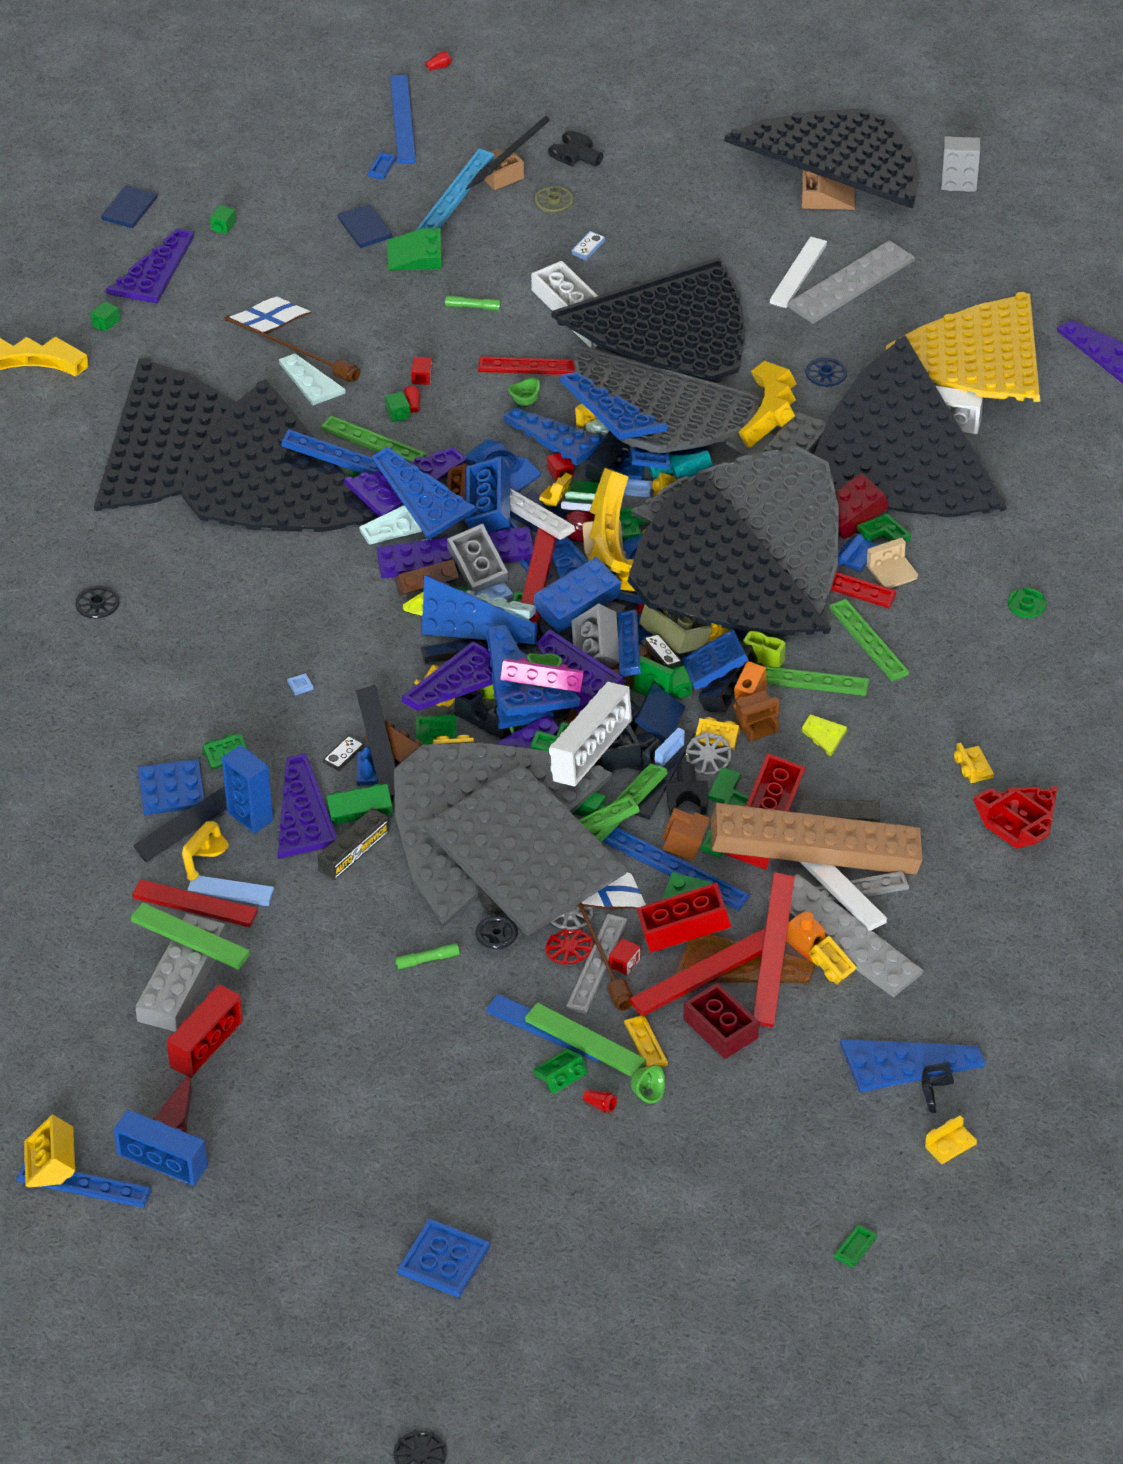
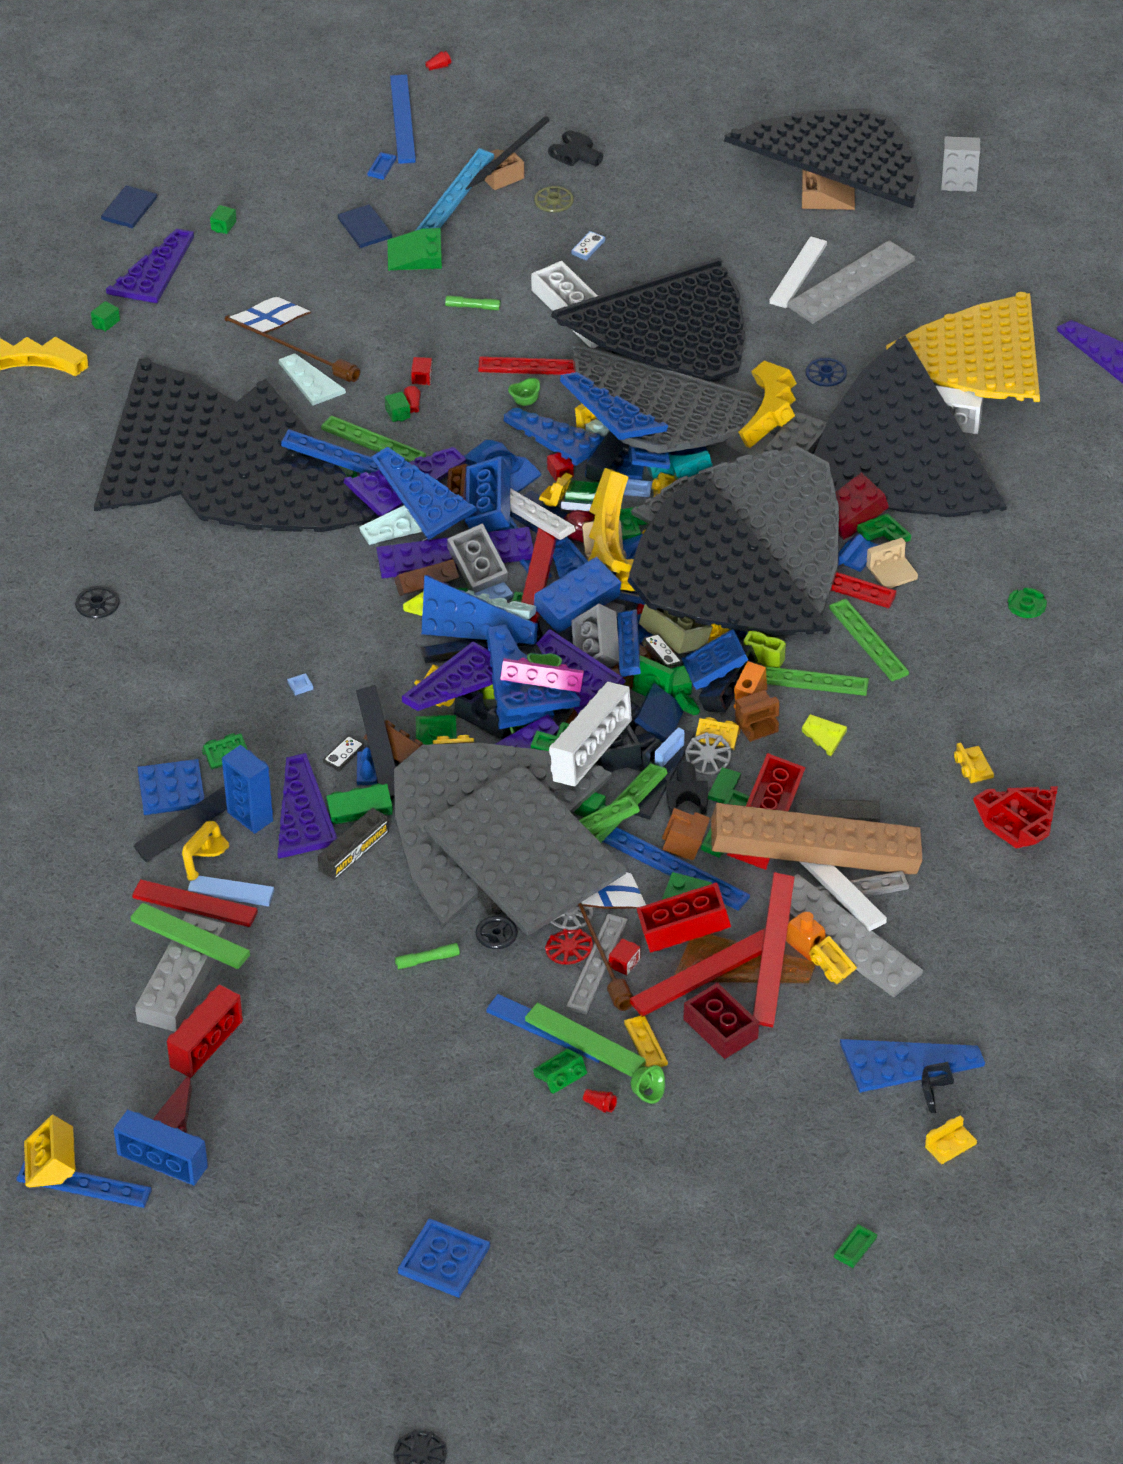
(687, 704): none -> green tile

